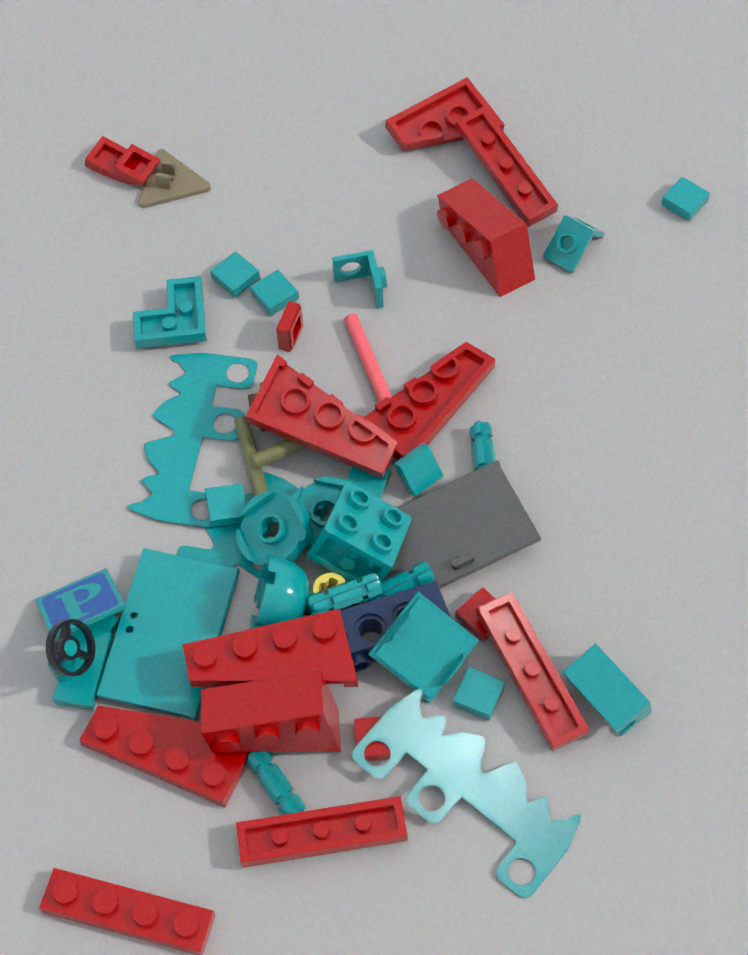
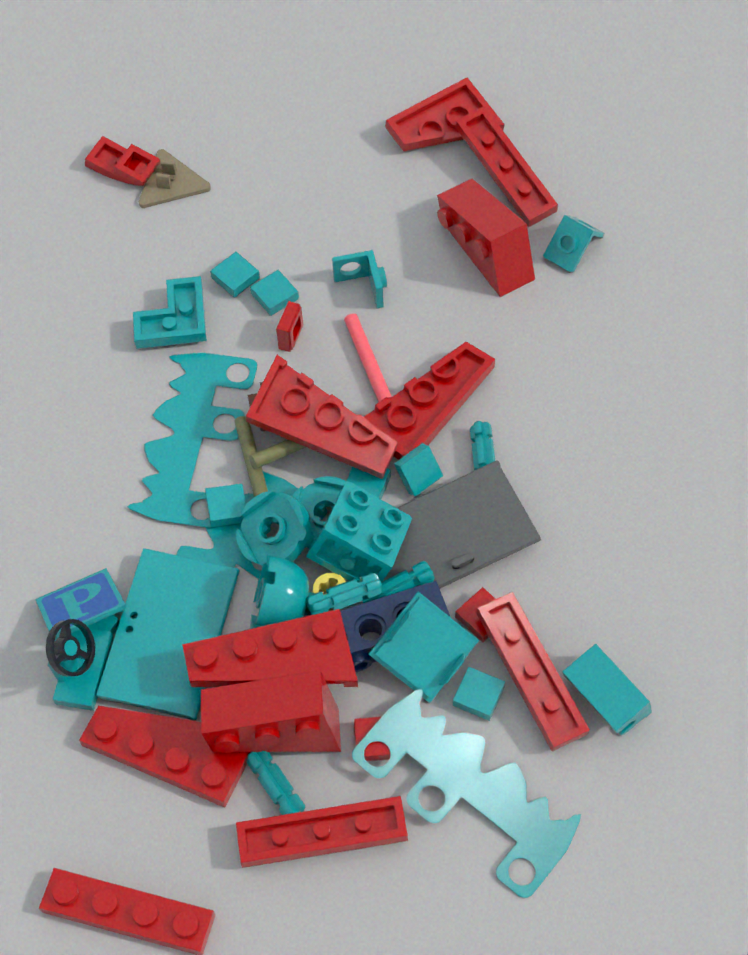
(685, 198): teal tile -> none

